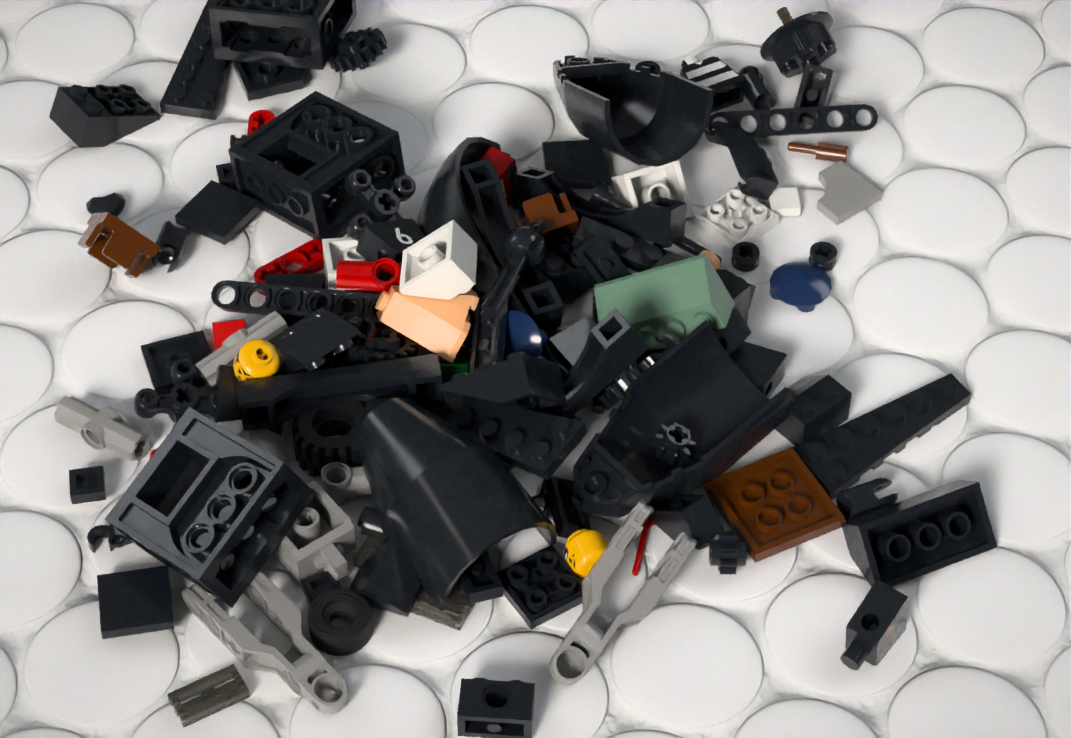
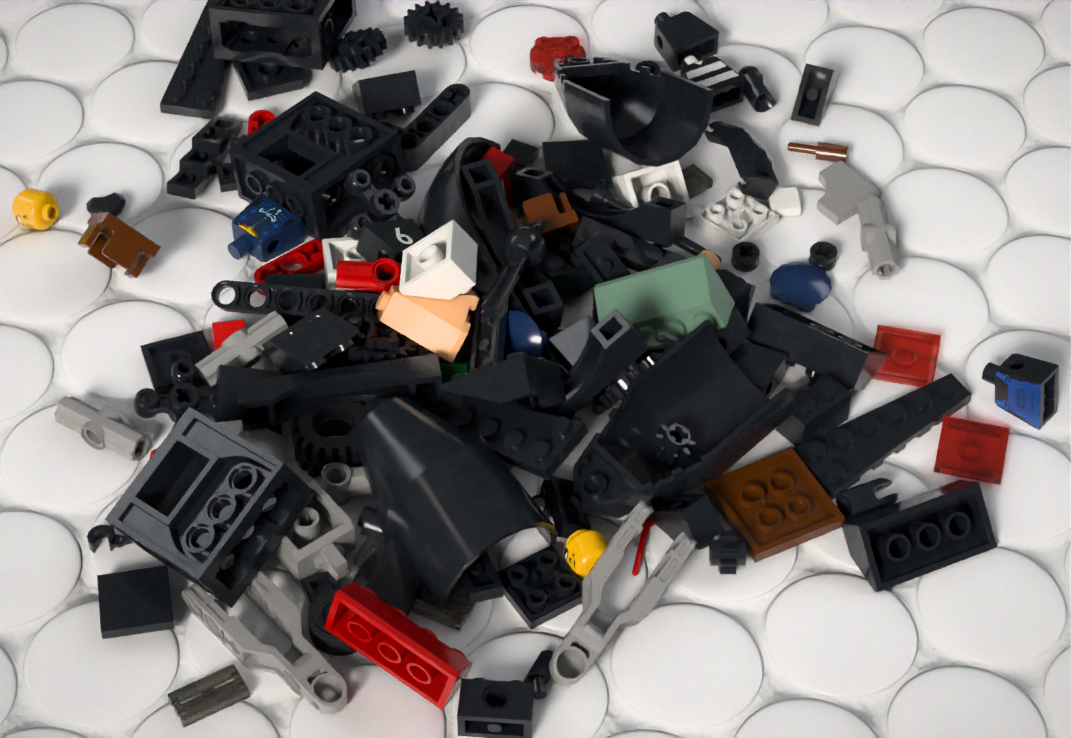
(35, 209): none -> yellow head
(87, 484): black plate -> none
(100, 113): black slope -> none
(172, 244): black piece -> none
(199, 164): none -> black slope
(218, 212): black tile -> none
(256, 360): yellow head -> none
(265, 230): none -> dark blue torso
(387, 94): none -> black slope
(397, 644): none -> red slope
(433, 24): none -> black gear
(433, 125): none -> black beam
(522, 153): none -> black tile
(540, 673): none -> black bar
(547, 49): none -> clear red plate
(684, 37): none -> black torso
(696, 180): none -> clear smoke tile
(791, 118): black beam -> none
(799, 42): black piece -> none
(814, 346): none -> black slope
(875, 626): black torso -> none
(878, 237): none -> light grey piece
(910, 355): none -> clear red tile
(971, 450): none -> clear red tile
(1025, 388): none -> black torso

